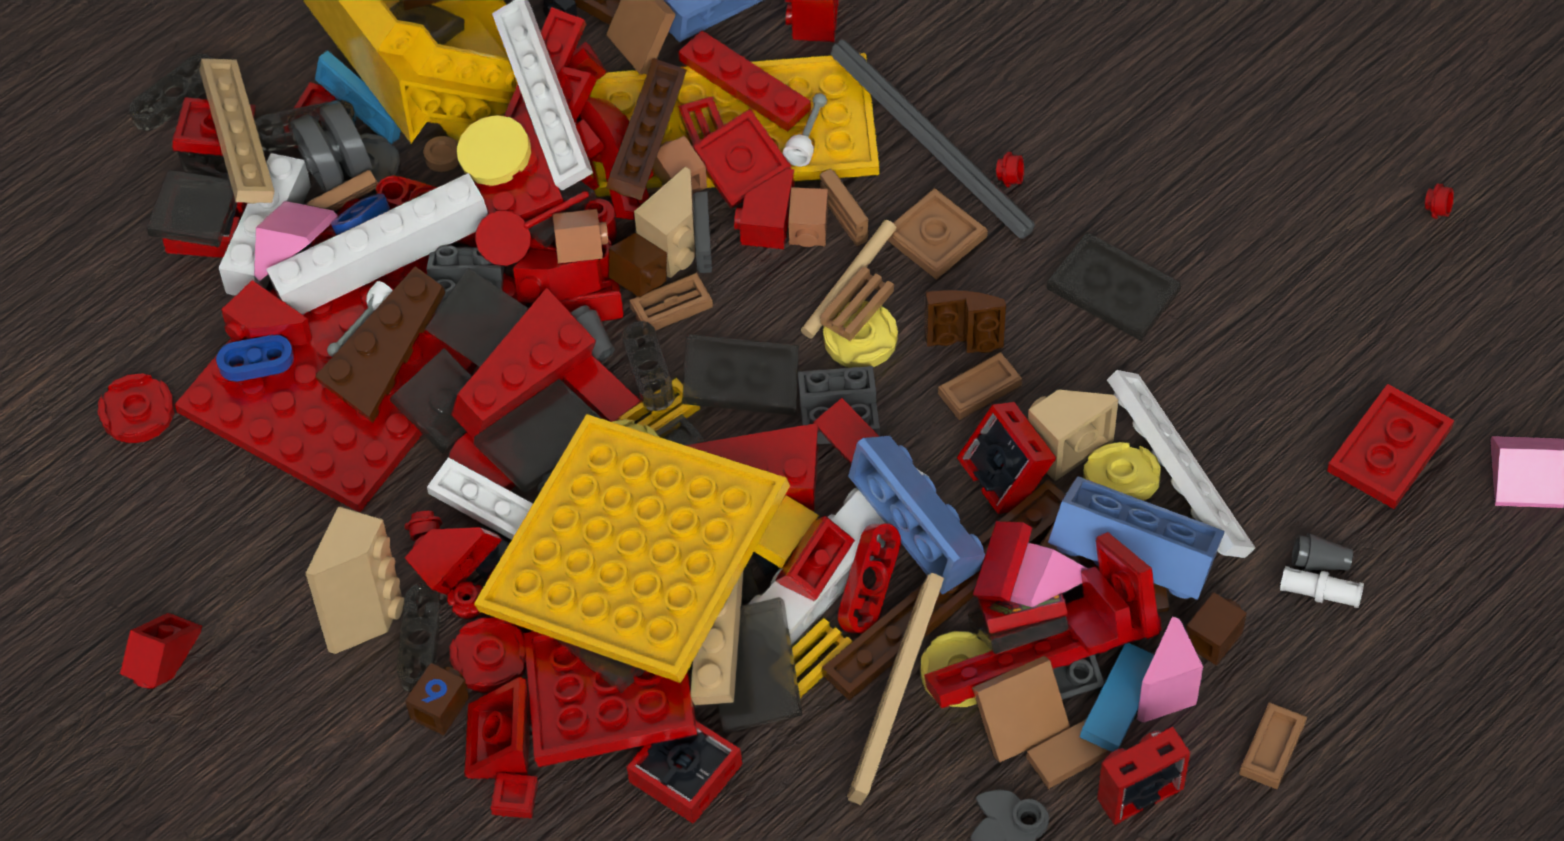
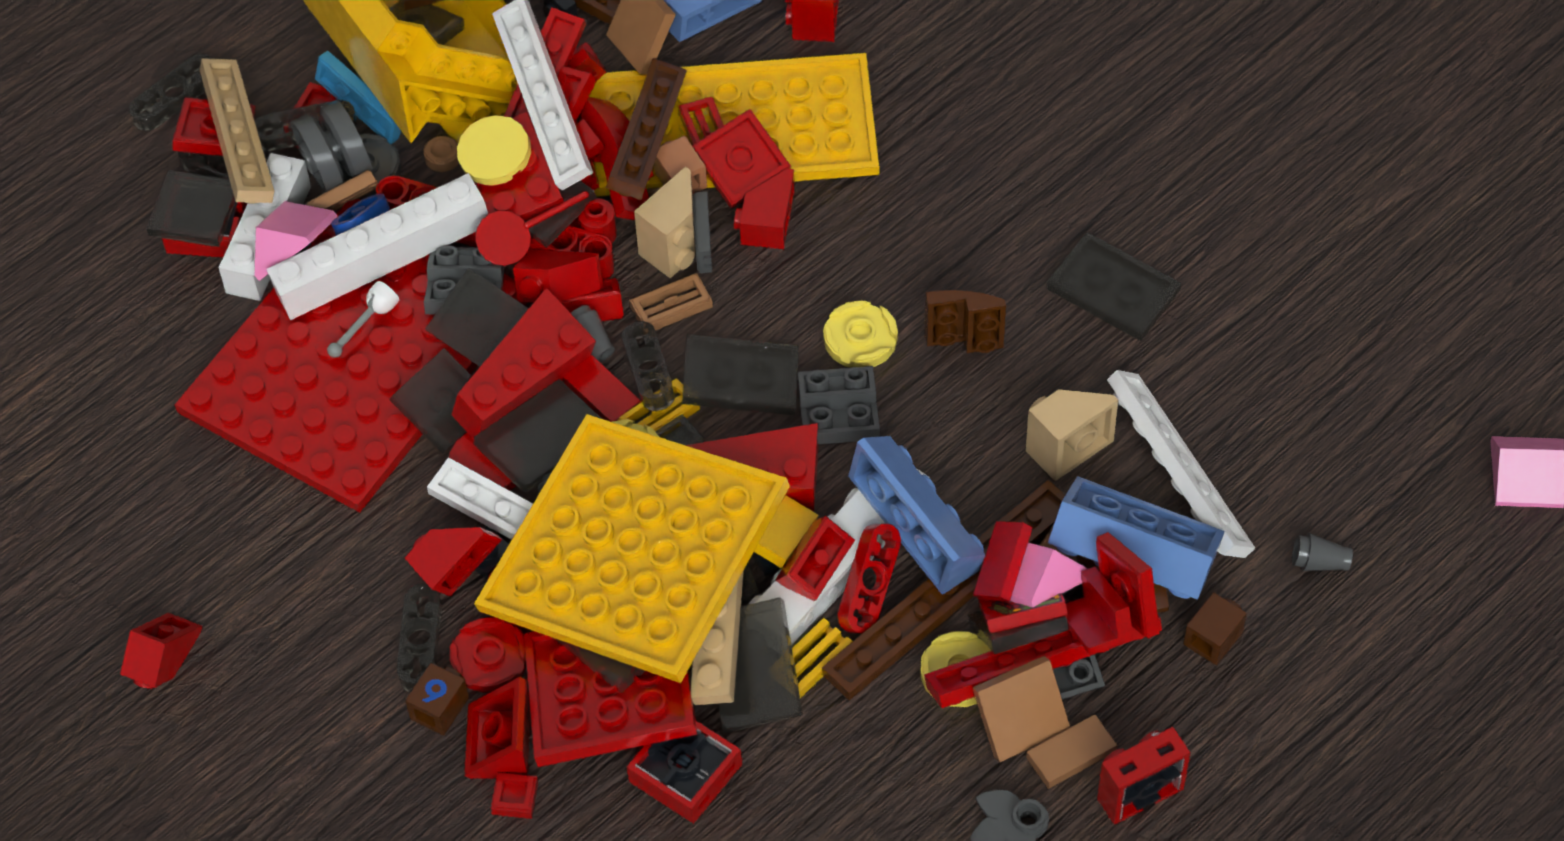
(136, 408): red tile -> none
(255, 357): blue plate -> none
(260, 313): red slope -> none
(354, 581): tan slope -> none
(373, 355): reddish brown wing -> none
(421, 523): red plate -> none
(464, 608): red plate -> none
(579, 236): nougat brick -> none
(637, 264): reddish brown brick -> none
(744, 81): red plate -> none
(799, 147): white hinge -> none
(808, 217): nougat brick -> none
(843, 428): red tile -> none
(845, 207): medium nougat tile -> none
(864, 258): tan bar -> none
(872, 283): medium nougat tile -> none
(895, 689): tan tile -> none
(933, 139): dark grey axle -> none
(936, 233): medium nougat tile -> none
(979, 386): medium nougat tile -> none
(1006, 457): piece -> none
(1010, 169): red plate -> none
(1118, 699): dark azure tile -> none
(1124, 469): light yellow tile -> none
(1172, 676): bright pink slope -> none
(1273, 745): medium nougat tile -> none
(1322, 586): white pin -> none
(1390, 446): red plate -> none
(1439, 200): red plate -> none

